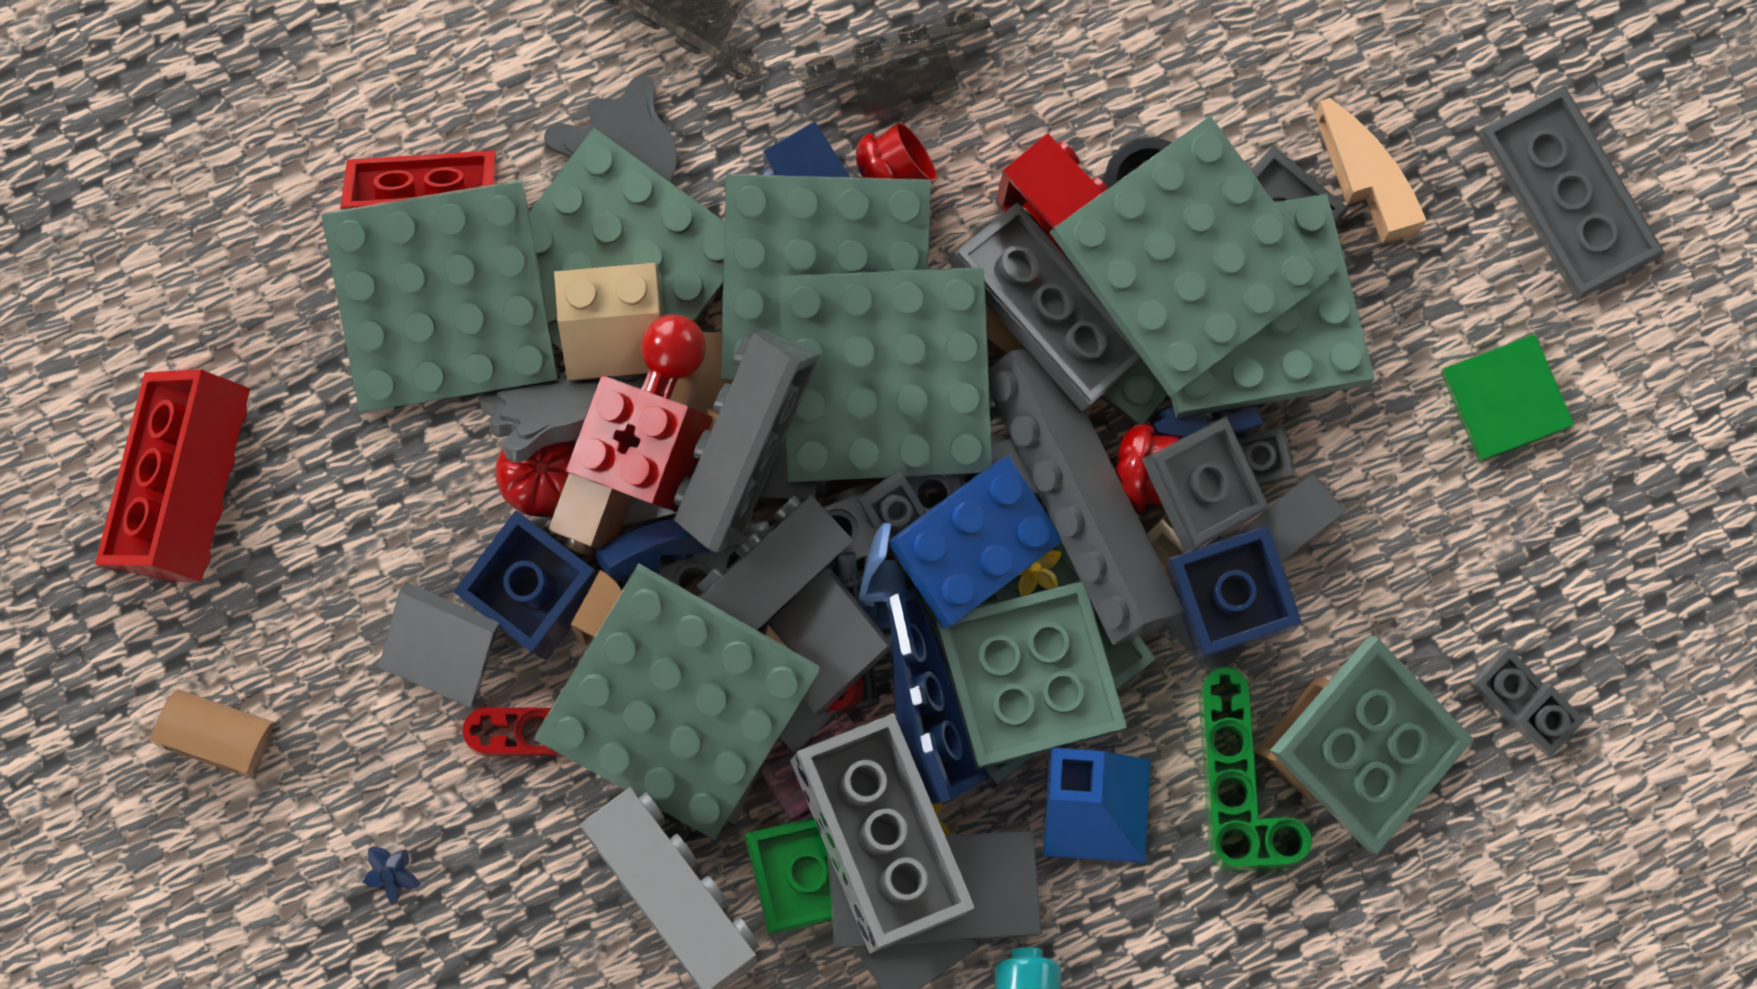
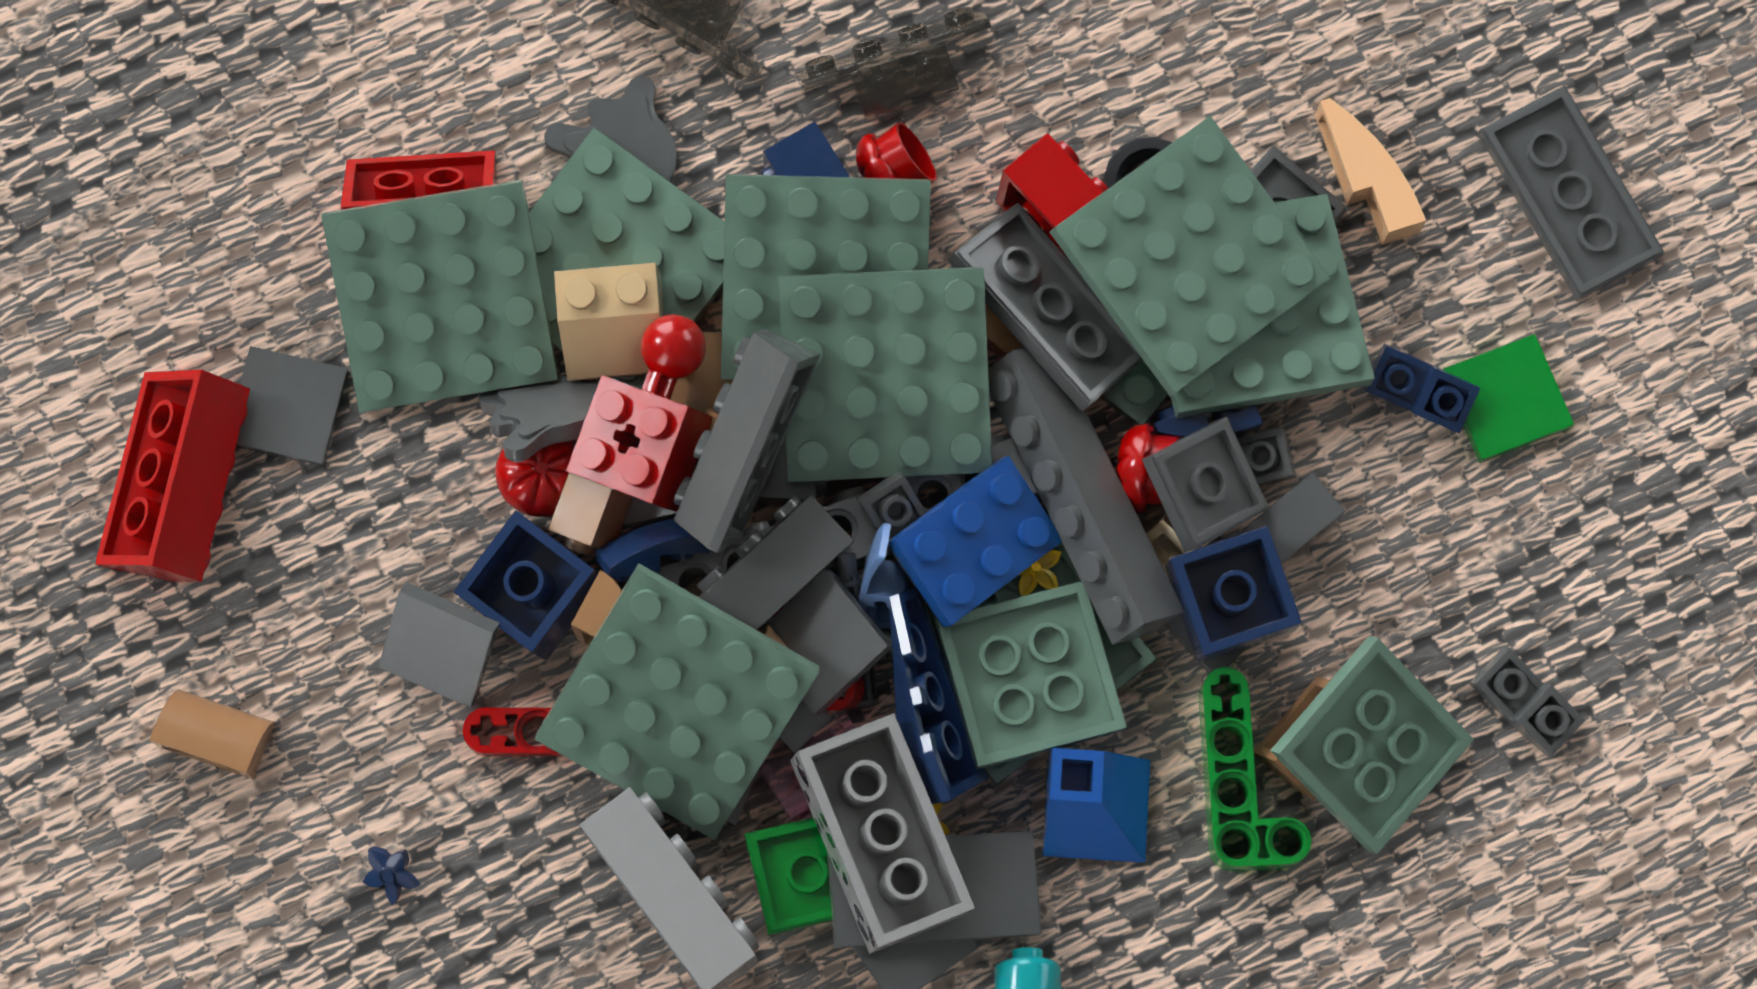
(290, 405): none -> dark grey tile
(1422, 388): none -> dark blue slope

